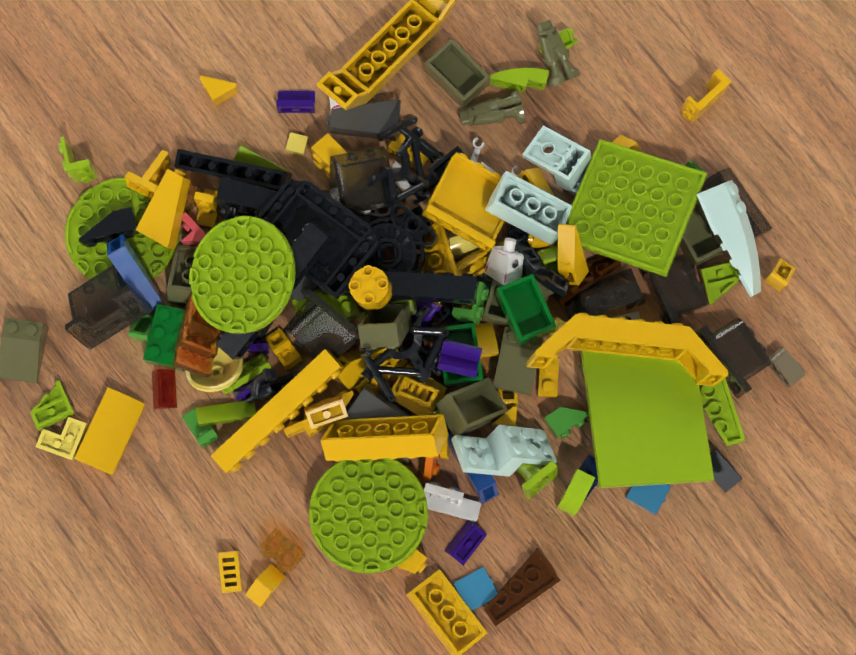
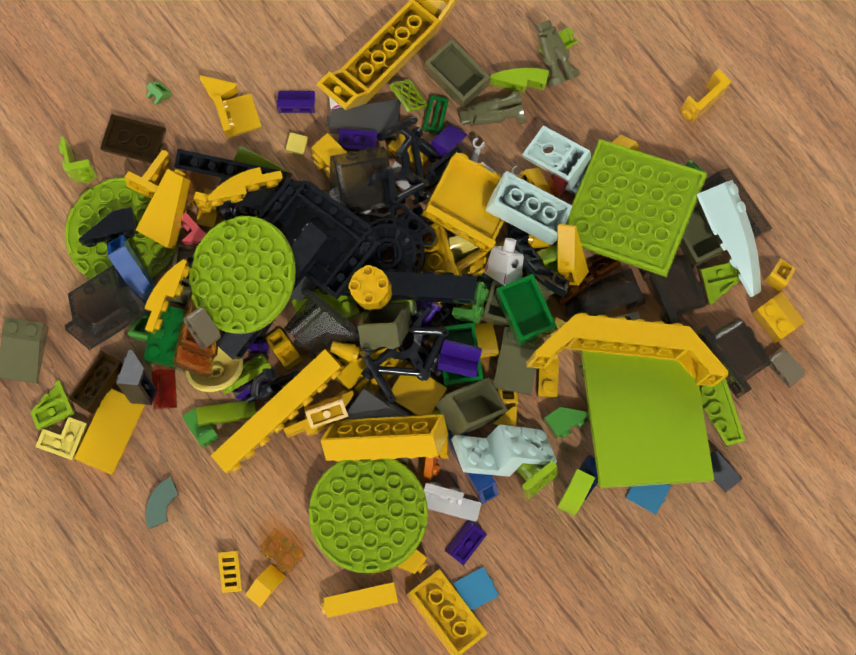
(97, 382): none -> dark brown plate
(133, 139): none -> dark brown plate
(135, 381): none -> slope
(159, 91): none -> bright green tile
(159, 501): none -> sand green tile
(168, 286): none -> yellow slope
(202, 328): none -> dark tan beam
(235, 187): none -> yellow slope
(237, 115): none -> yellow bracket
(345, 351): none -> yellow cone
(357, 139): none -> dark purple panel
(359, 600): none -> yellow slope
(411, 88): none -> lime window
(432, 129): none -> green tile
(433, 400): yellow slope -> none
(447, 140): none -> dark purple slope
(524, 586): reddish brown wing -> none
(557, 186): none -> clear red slope
(778, 317): none -> yellow slope

